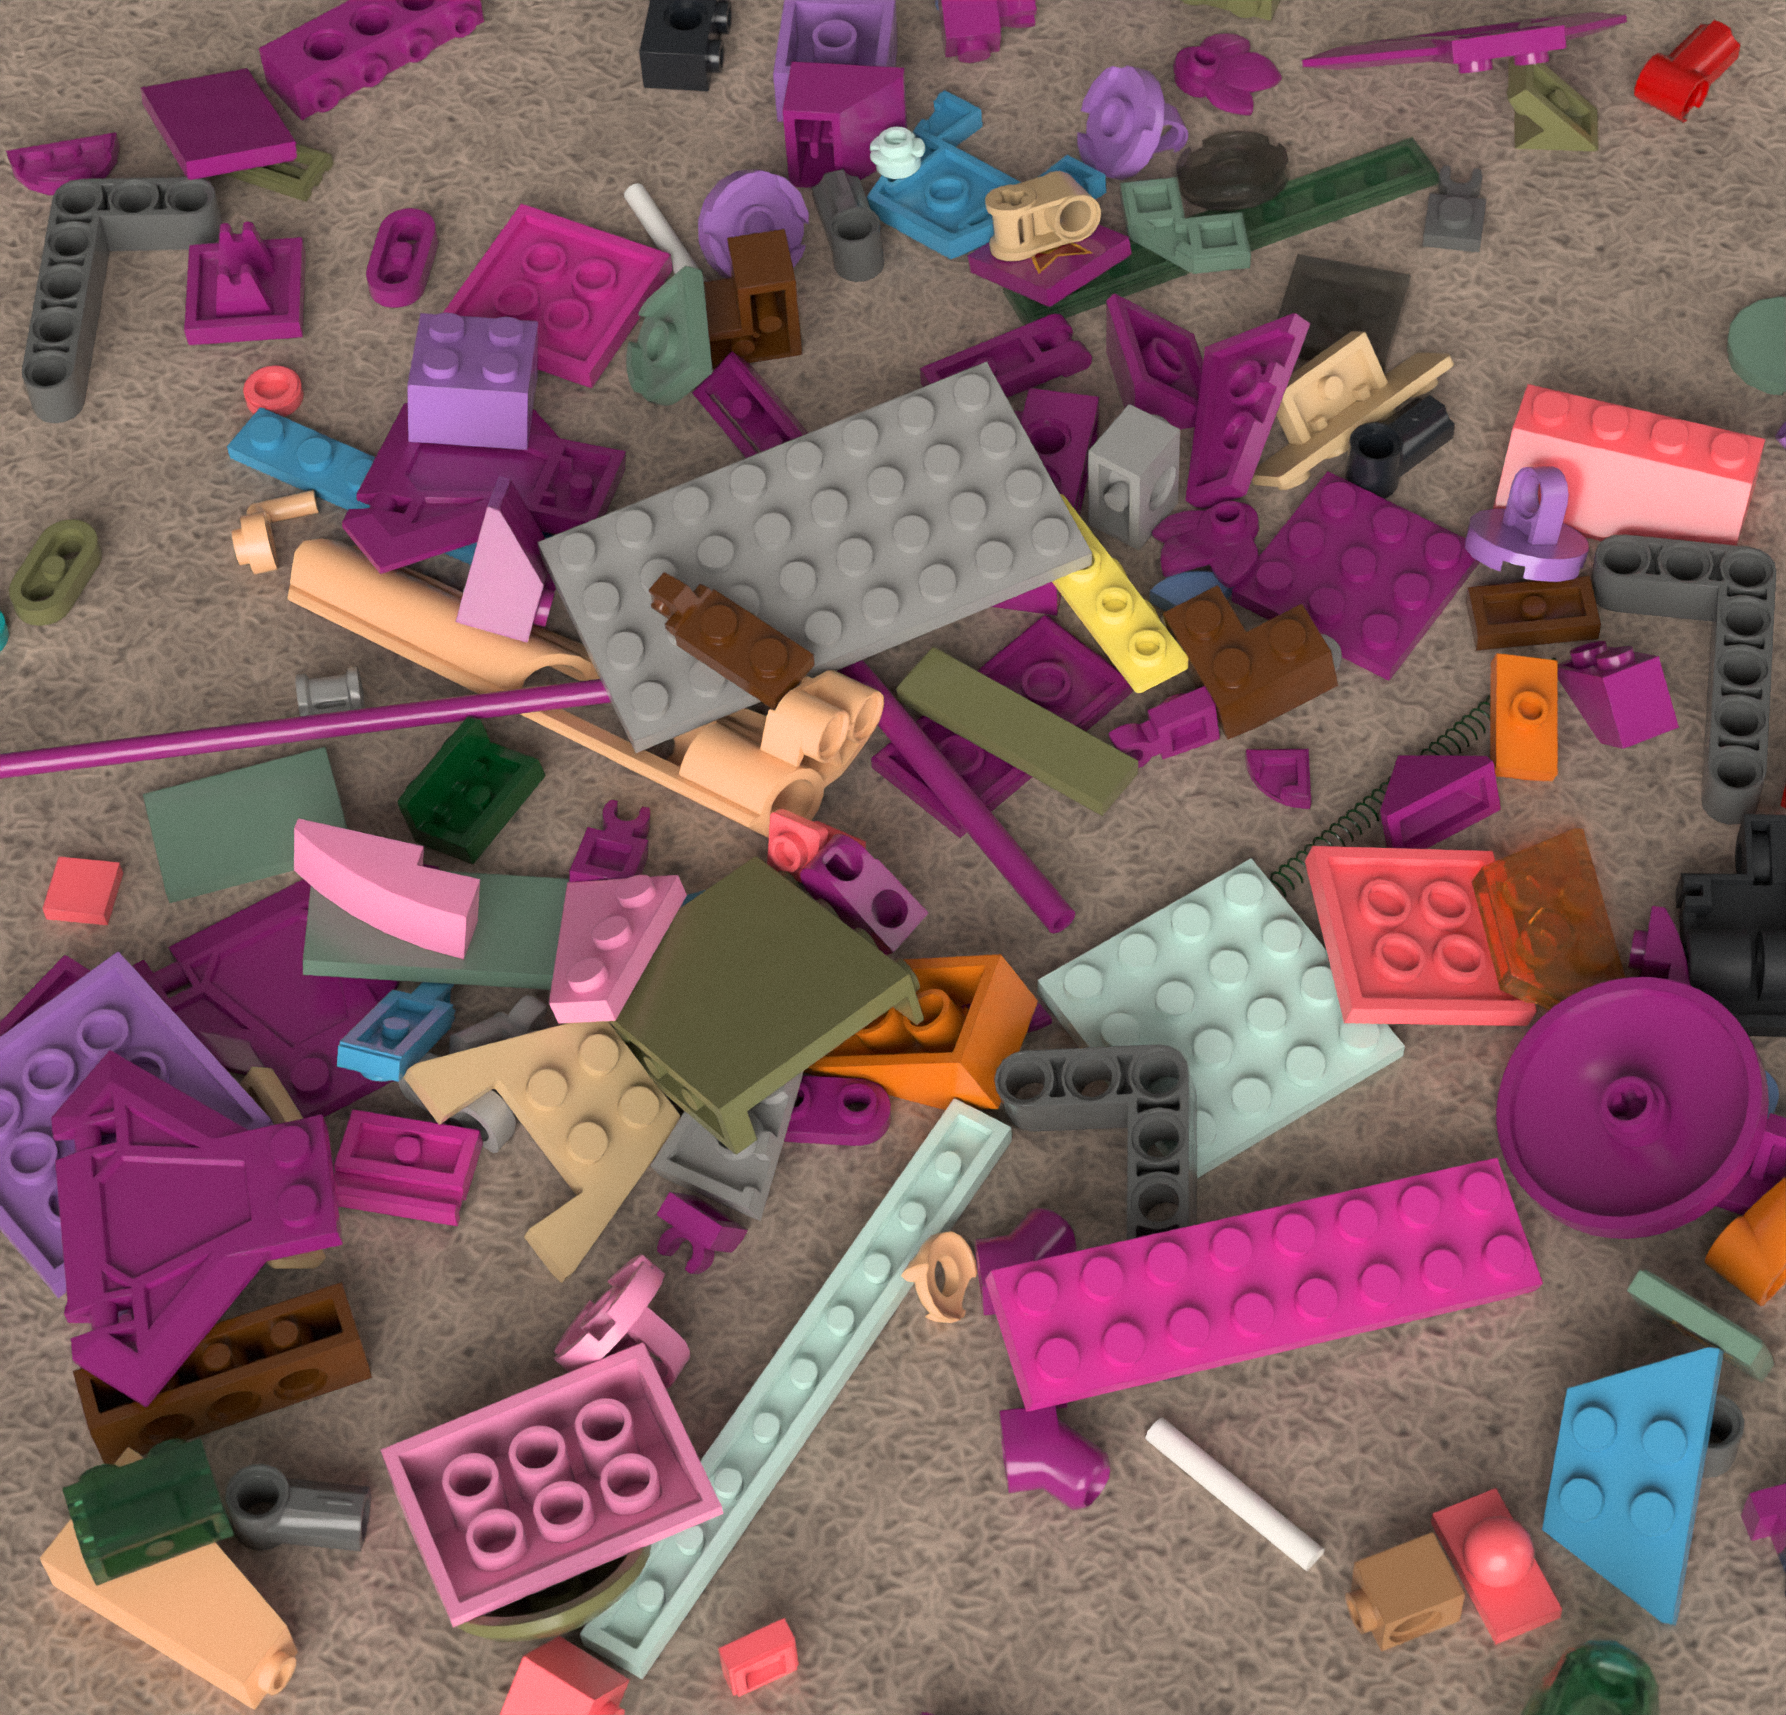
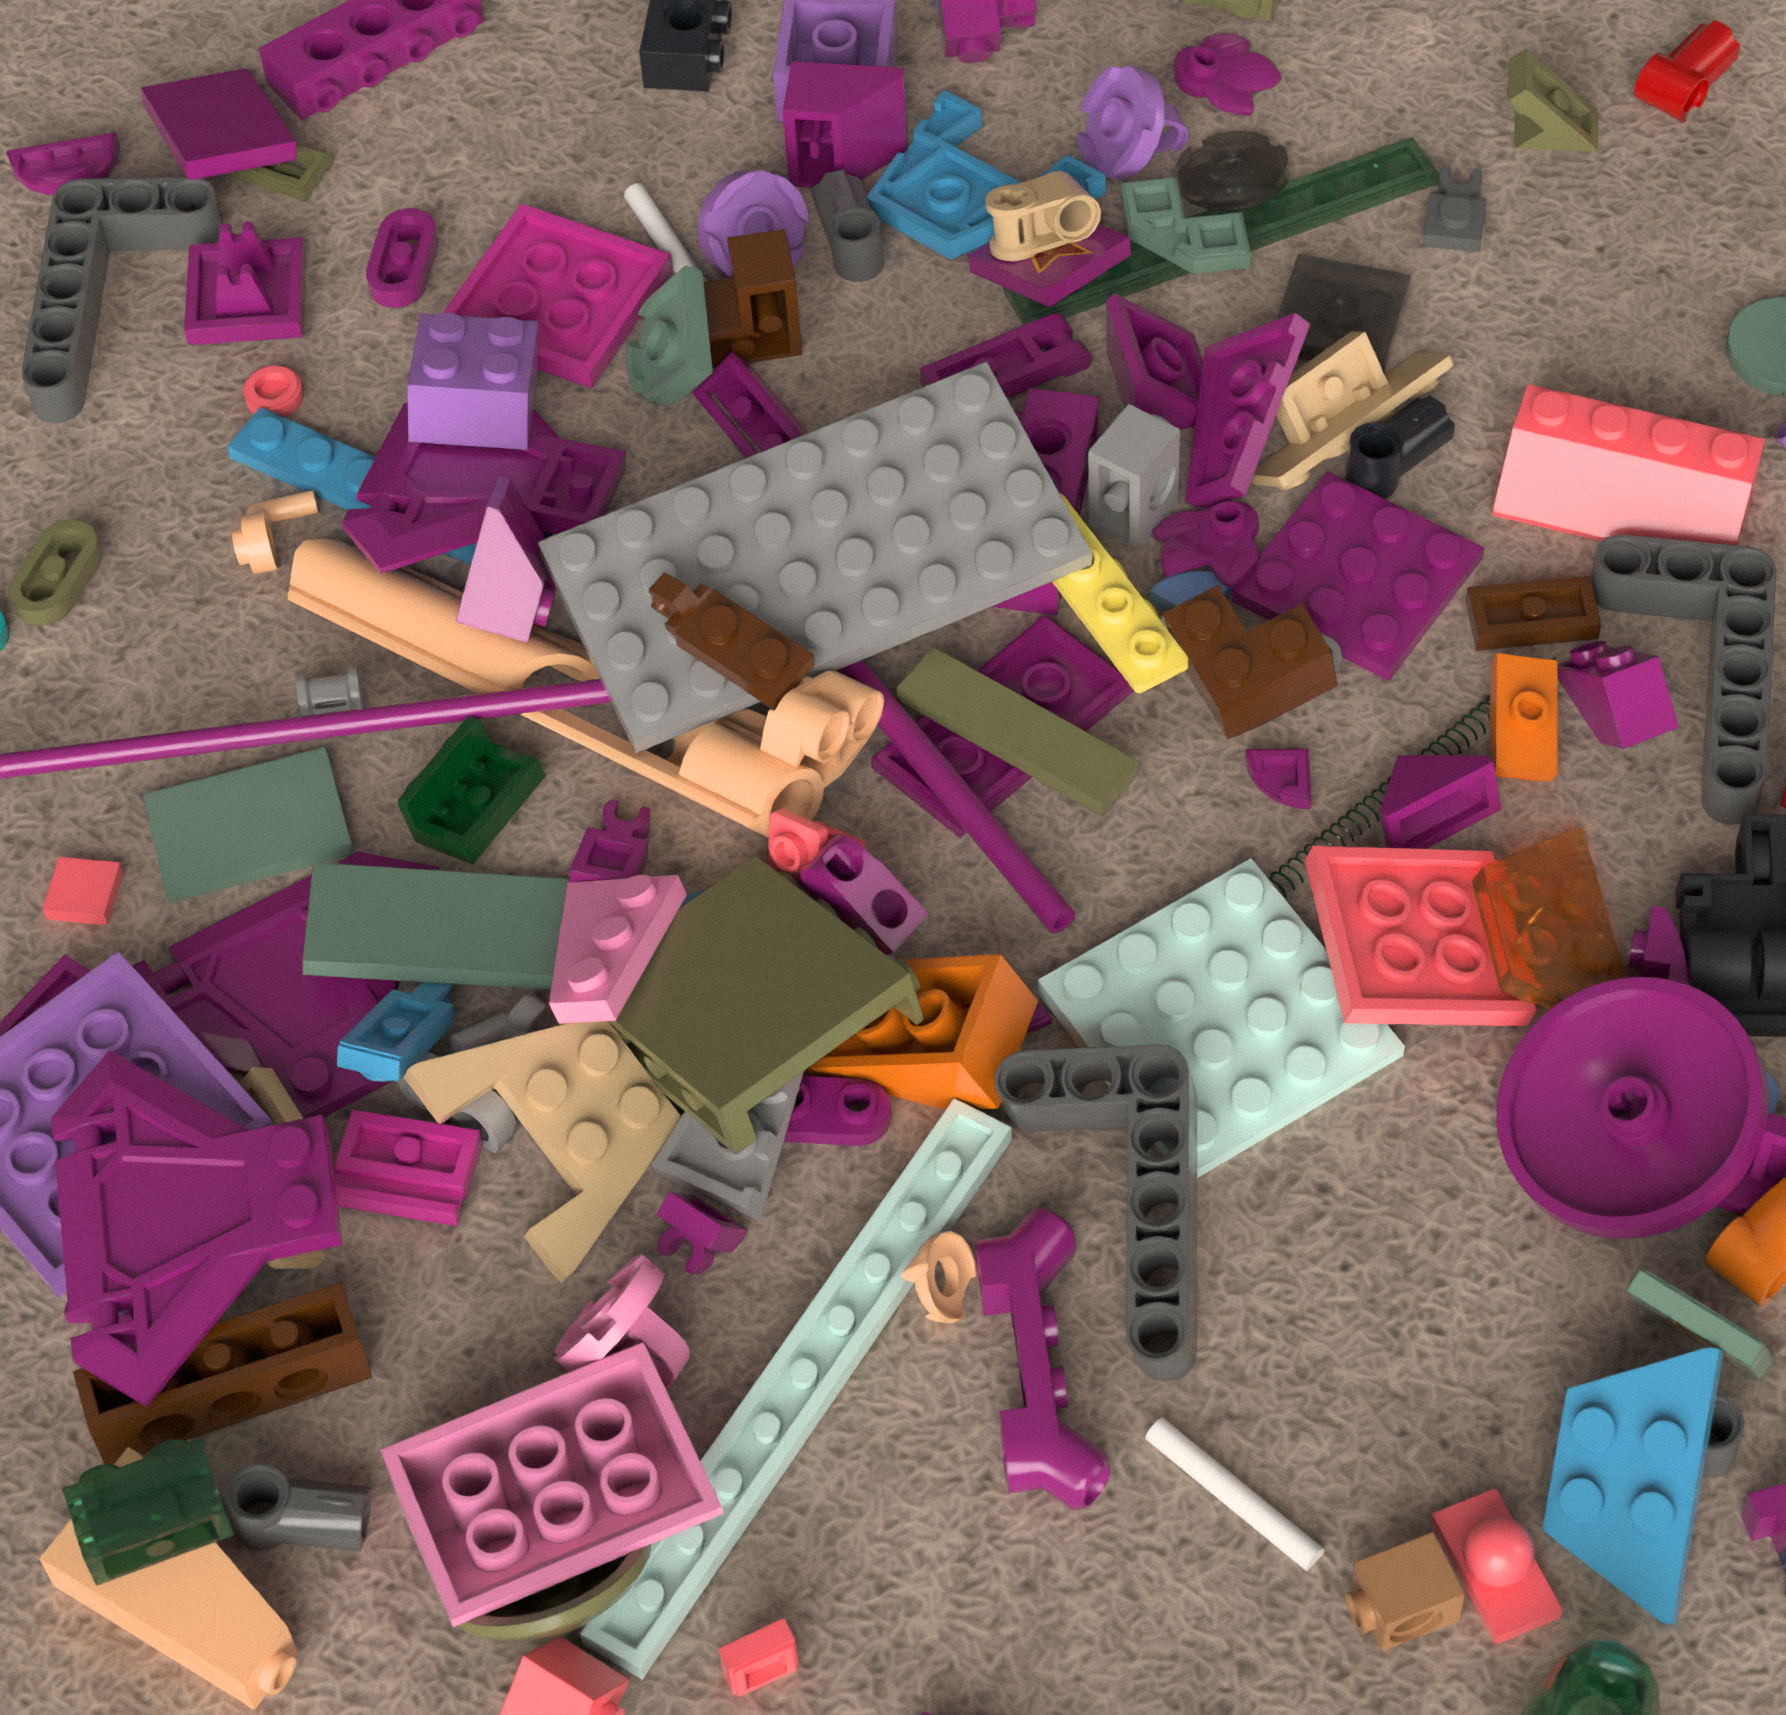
(388, 886): bright pink slope -> none
(897, 153): light aqua plate -> none
(1172, 728): magenta plate -> none
(1260, 1283): dark pink plate -> none
(1472, 46): magenta plate -> none
(1530, 532): medium lavender tile -> none

